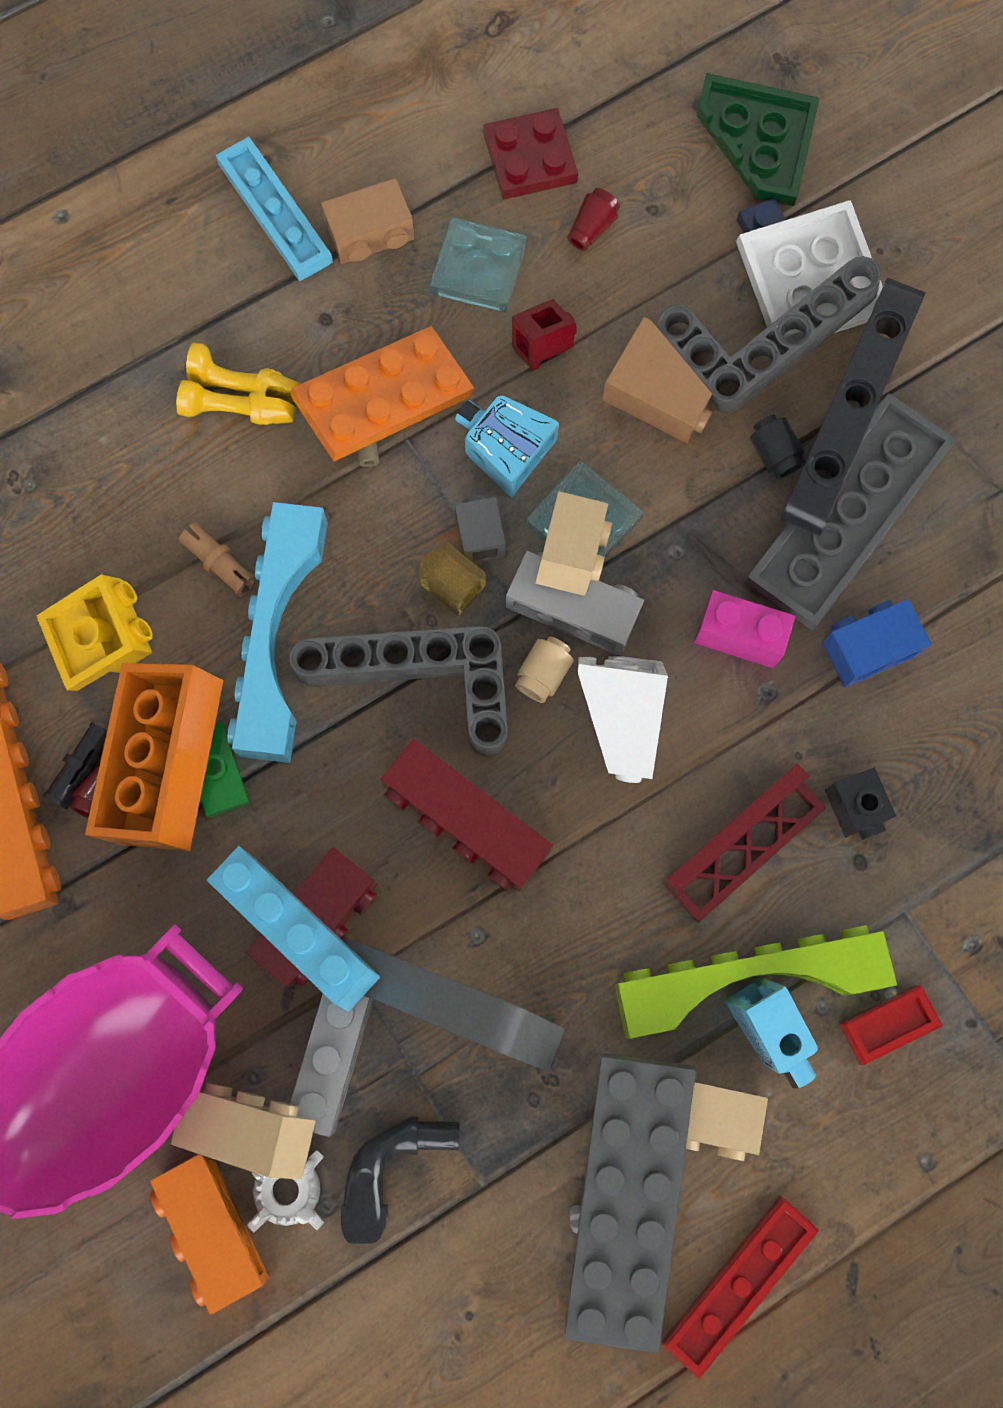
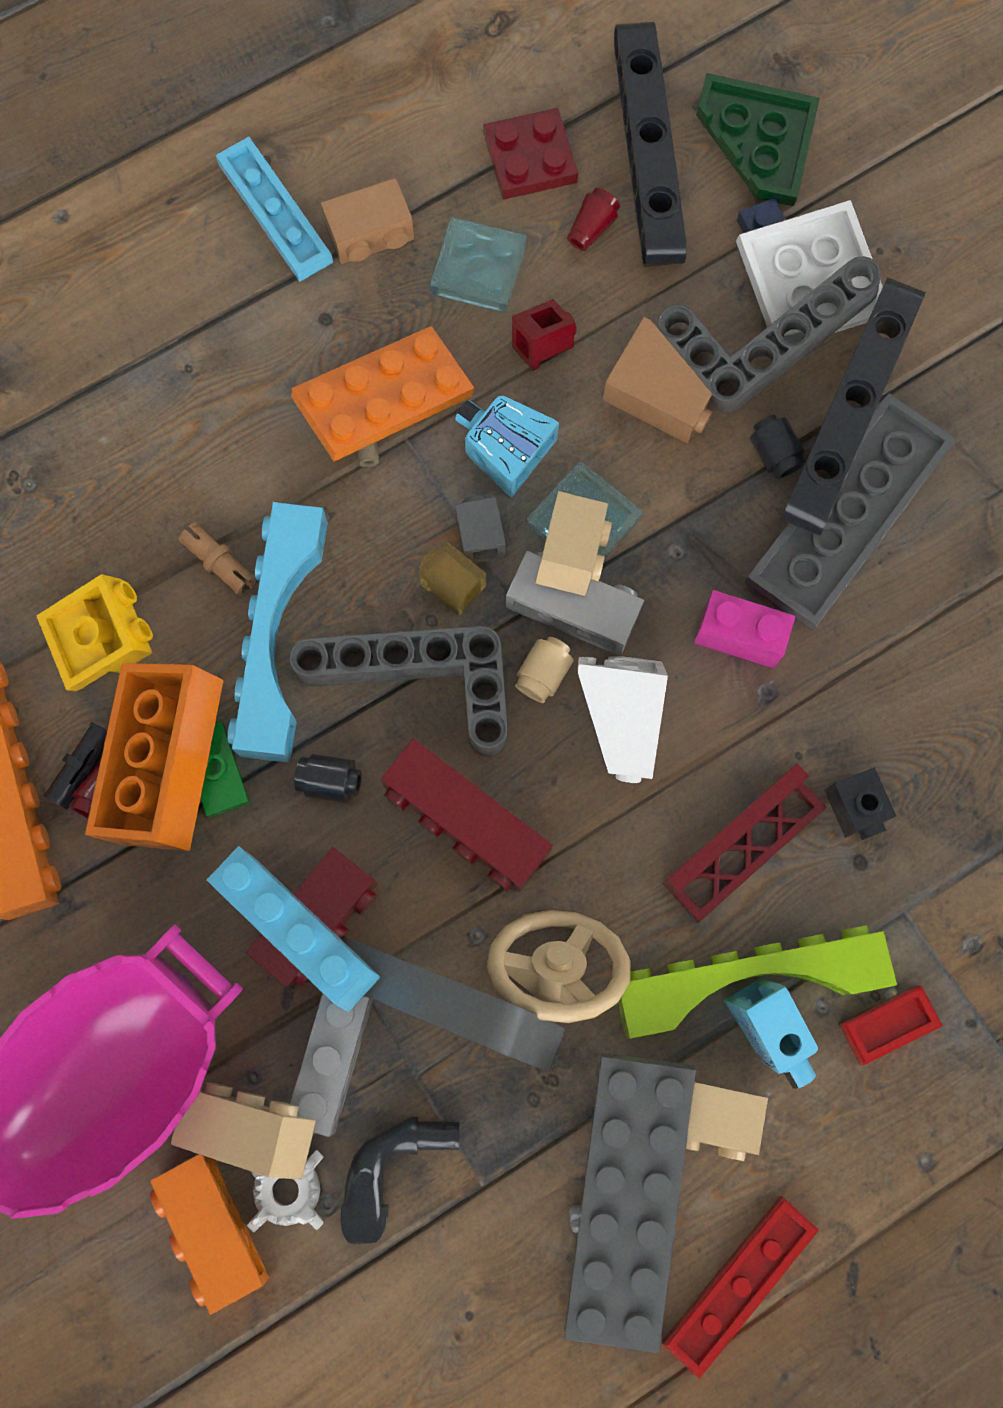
(268, 390): yellow piece -> none
(327, 778): none -> black brick
(557, 967): none -> tan piece
(653, 163): none -> black beam
(875, 642): blue brick -> none

